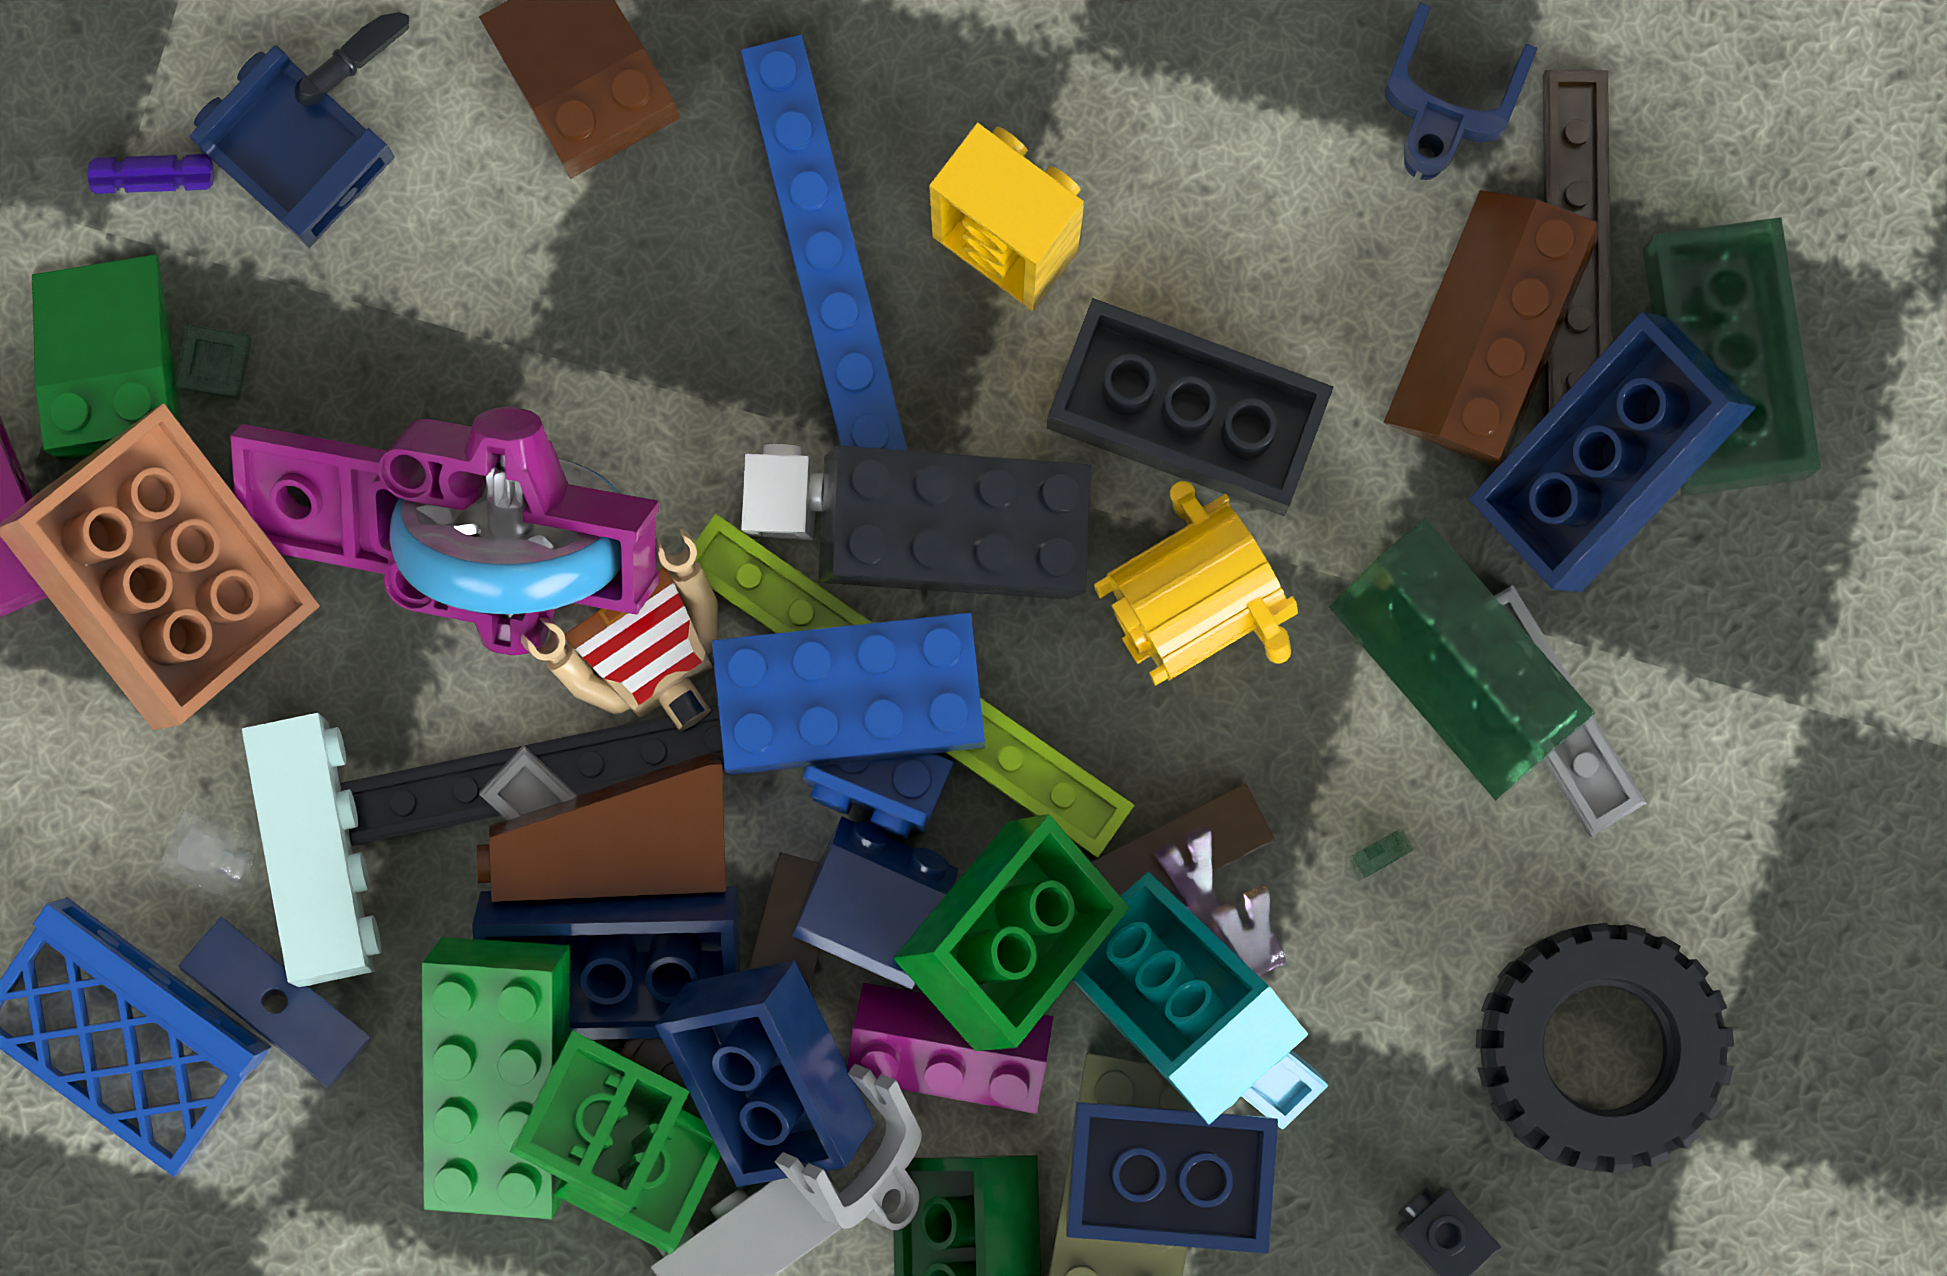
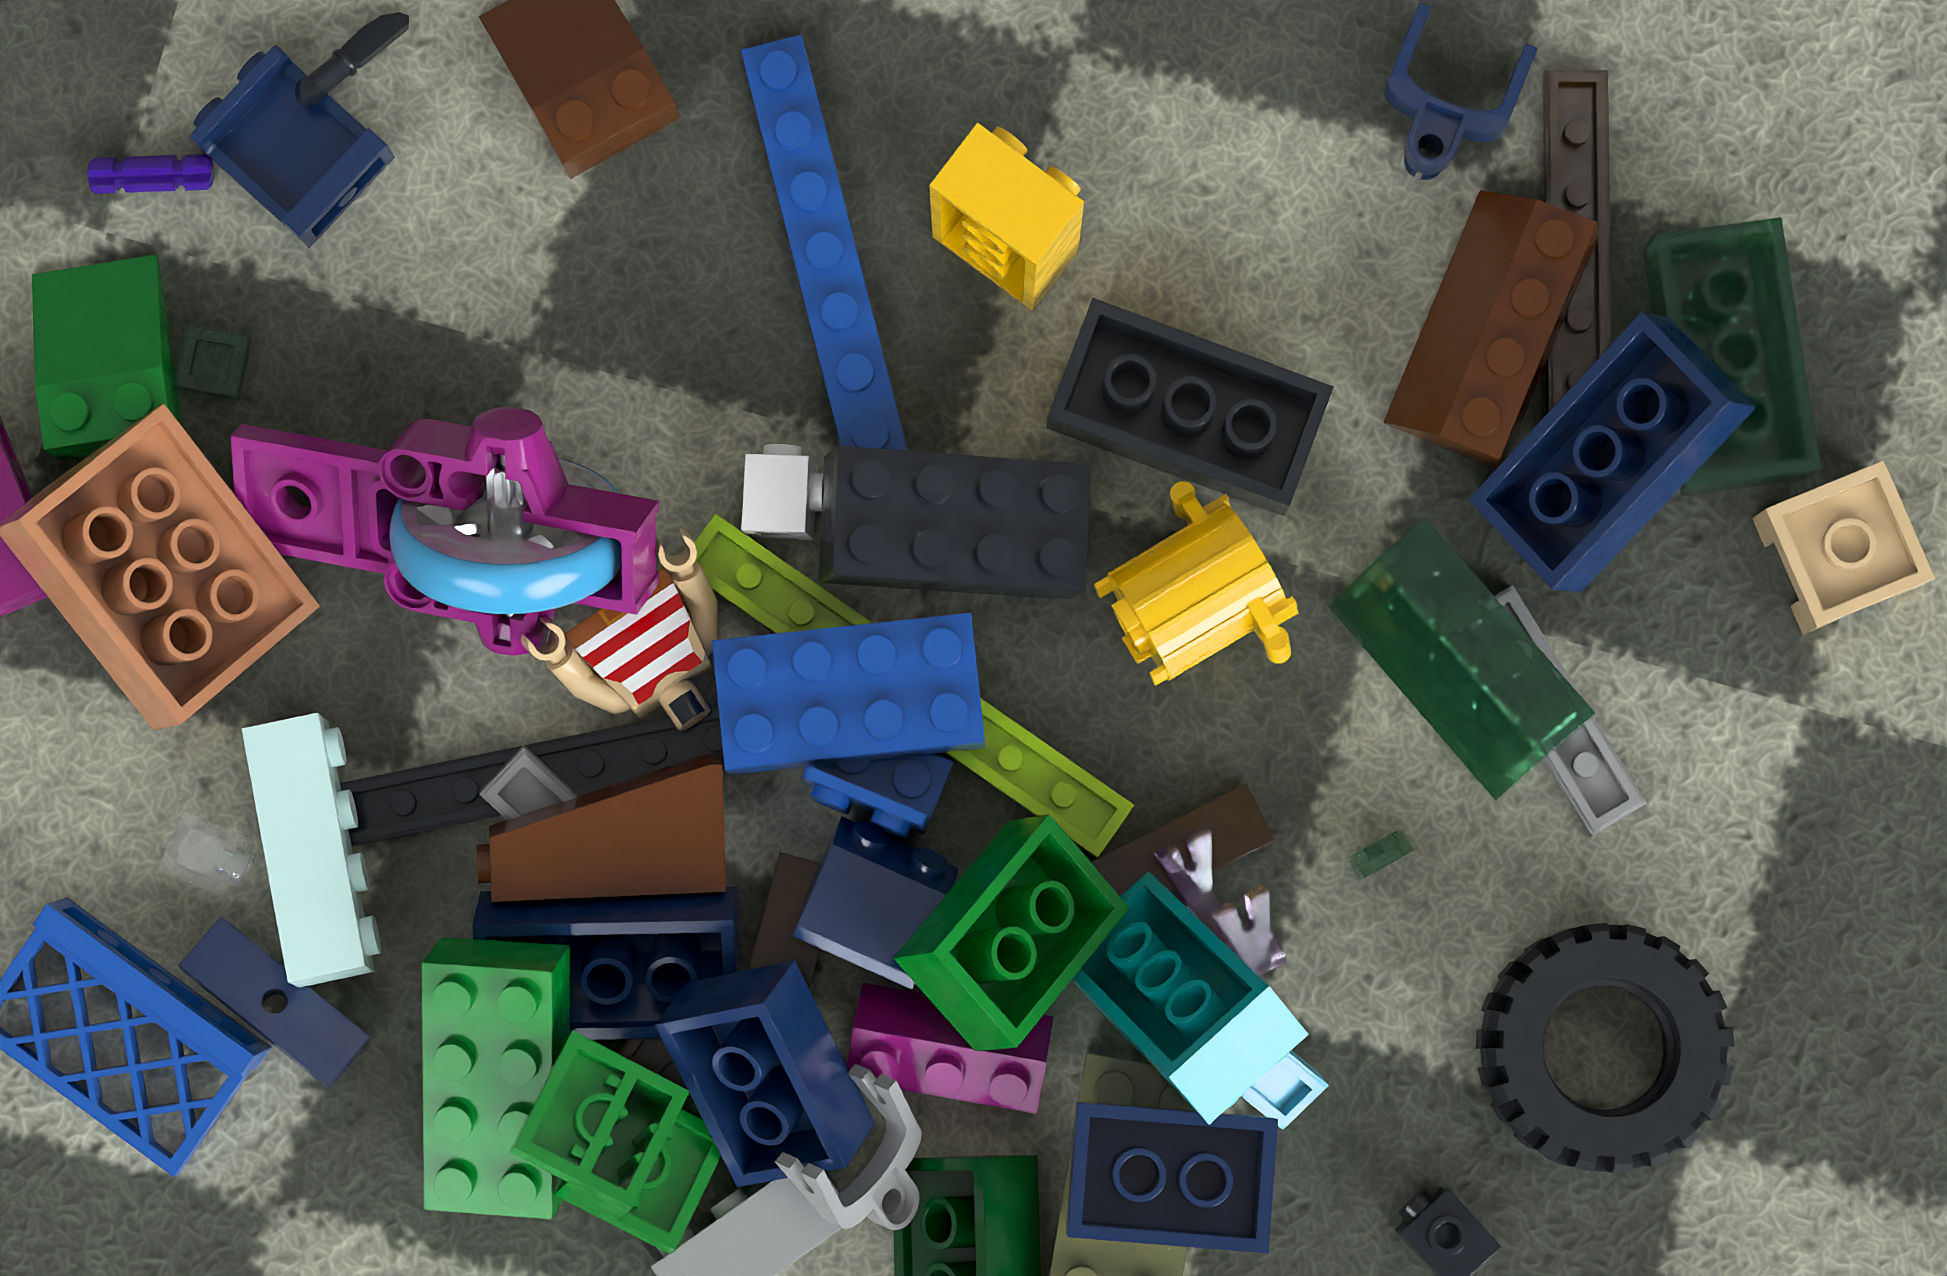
(1845, 546): none -> tan panel

